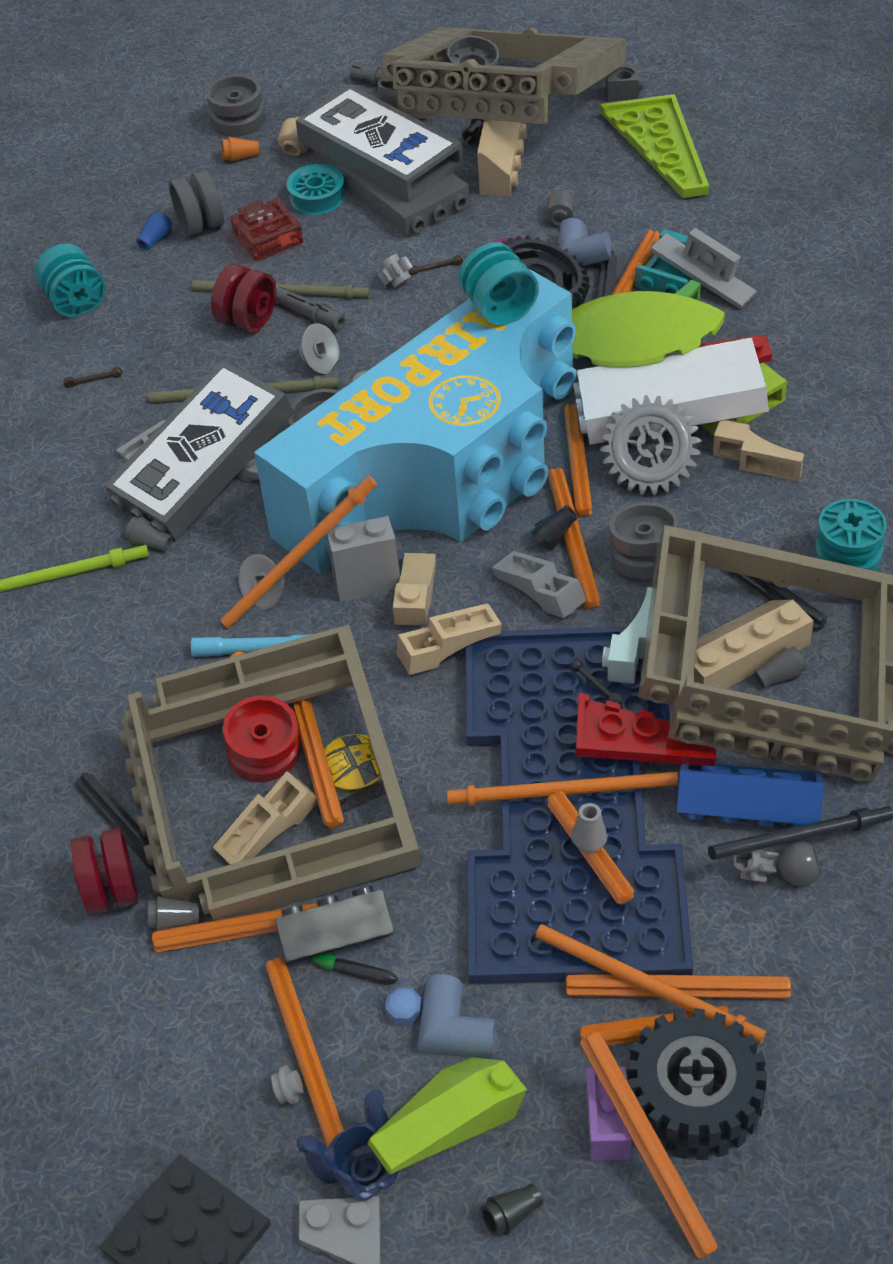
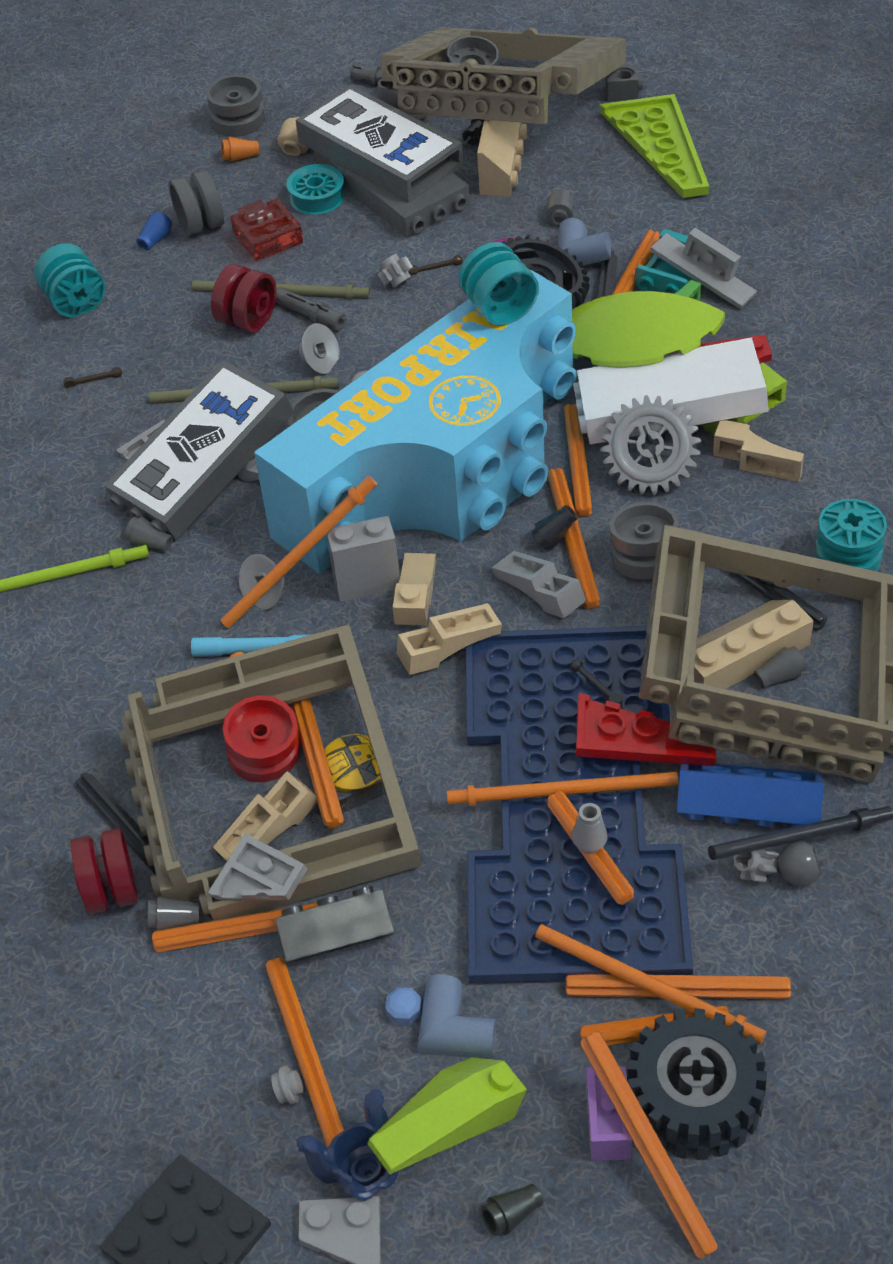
(257, 873): none -> light grey wing
(355, 969): black piece -> none
(628, 647): light aqua slope -> none

